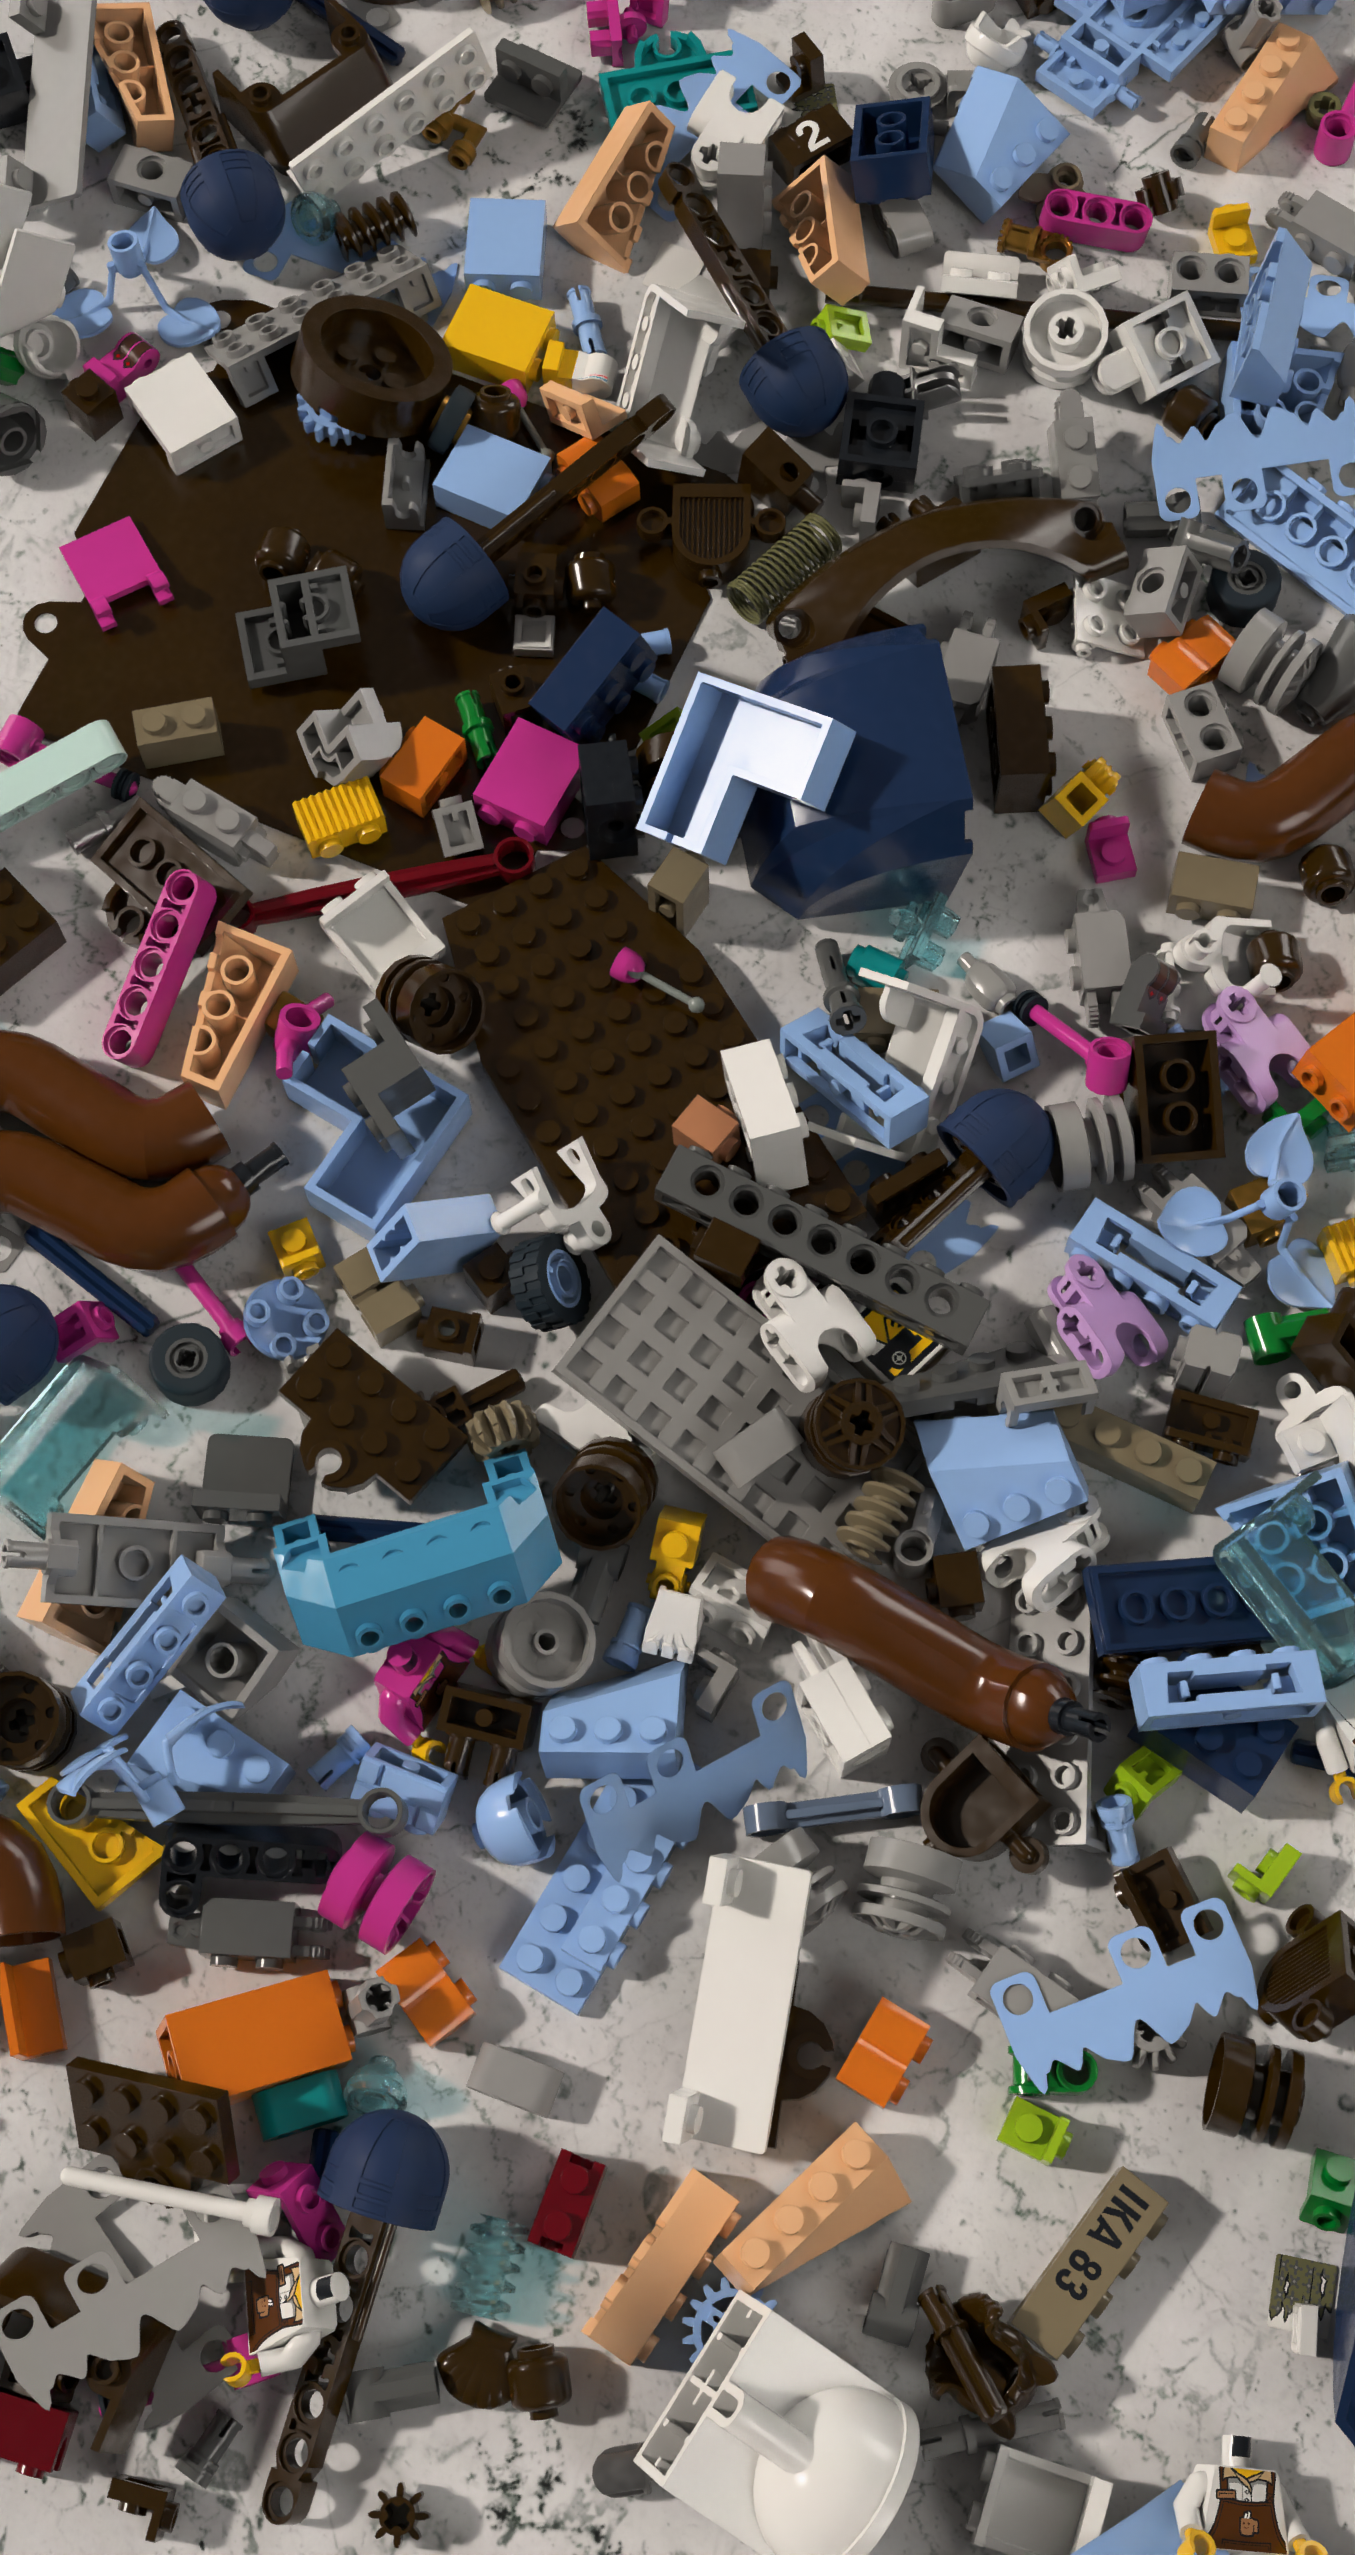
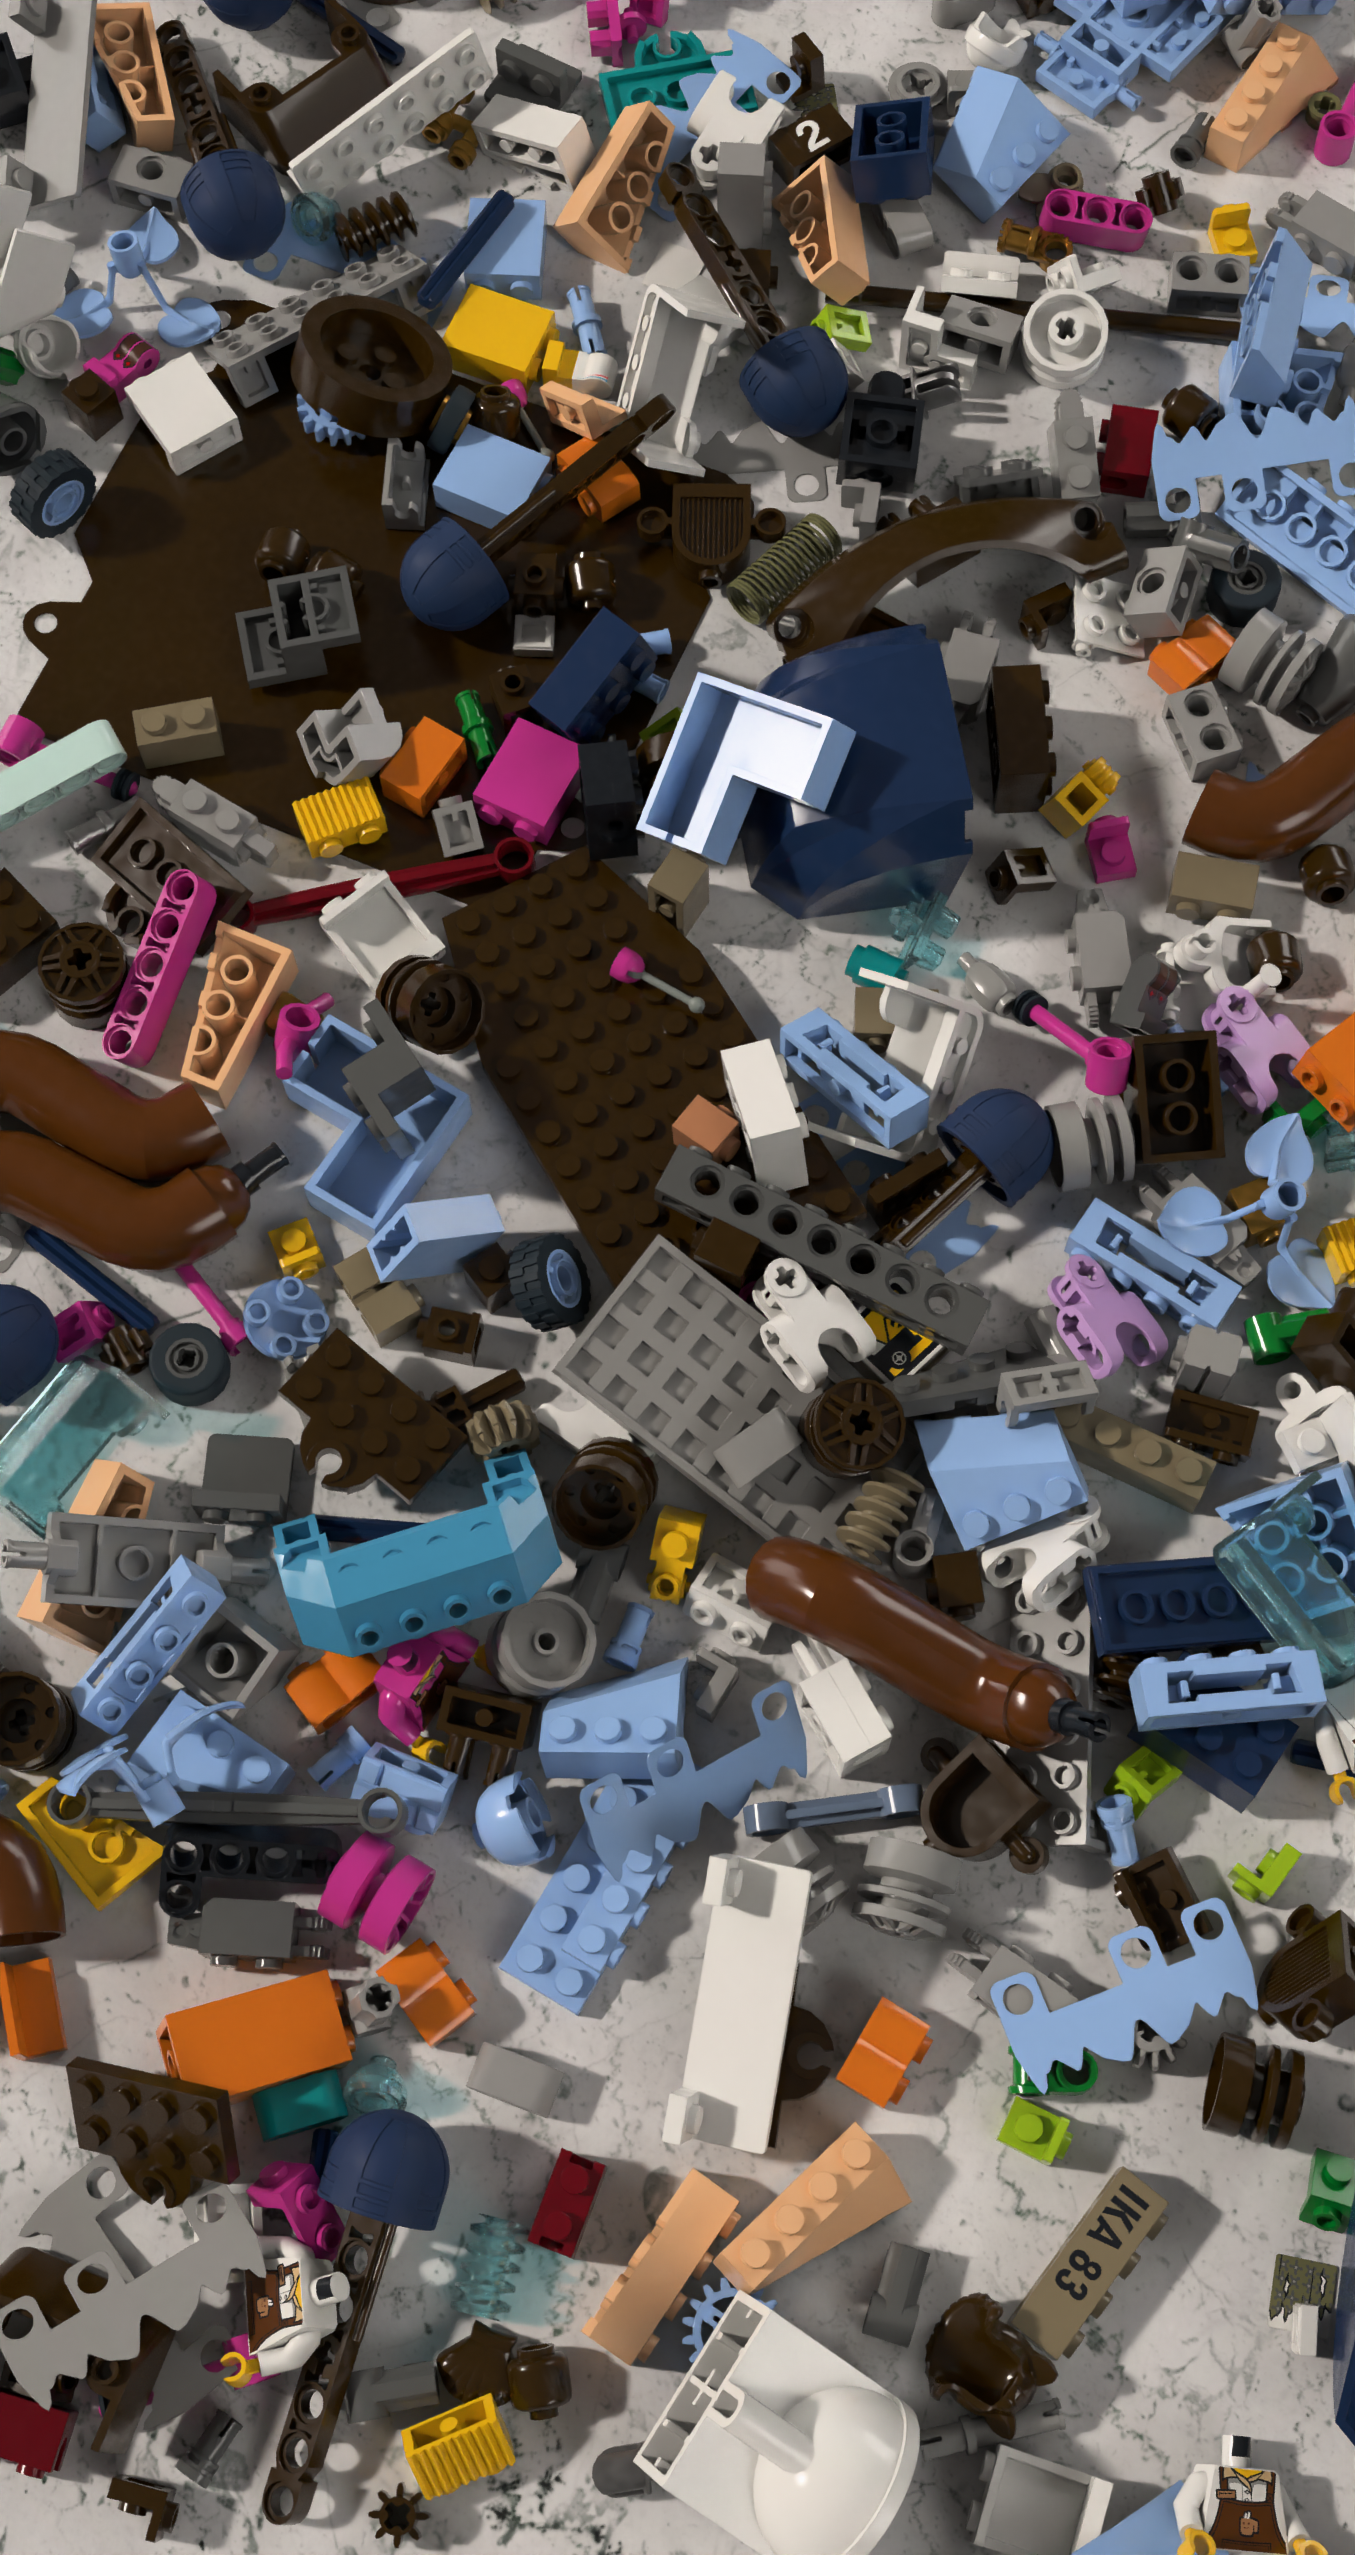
(52, 493): none -> black wheel
(86, 995): none -> dark brown wheel
(95, 1954): dark brown brick -> none
(113, 565): dark pink flag -> none
(126, 1349): none -> dark brown gear
(258, 2214): white piece -> none
(332, 1687): none -> orange brick
(458, 2447): none -> yellow brick
(465, 249): none -> dark blue axle
(535, 140): none -> white wedge
(586, 1221): white piece -> none
(674, 1625): white hand -> none
(778, 475): dark brown torso -> none
(840, 994): dark grey pin -> none
(953, 2336): dark brown axle -> none
(1008, 1046): light blue brick -> none
(1019, 872): none -> dark brown bracket
(1128, 450): none -> dark red brick
(1156, 351): white brick -> none

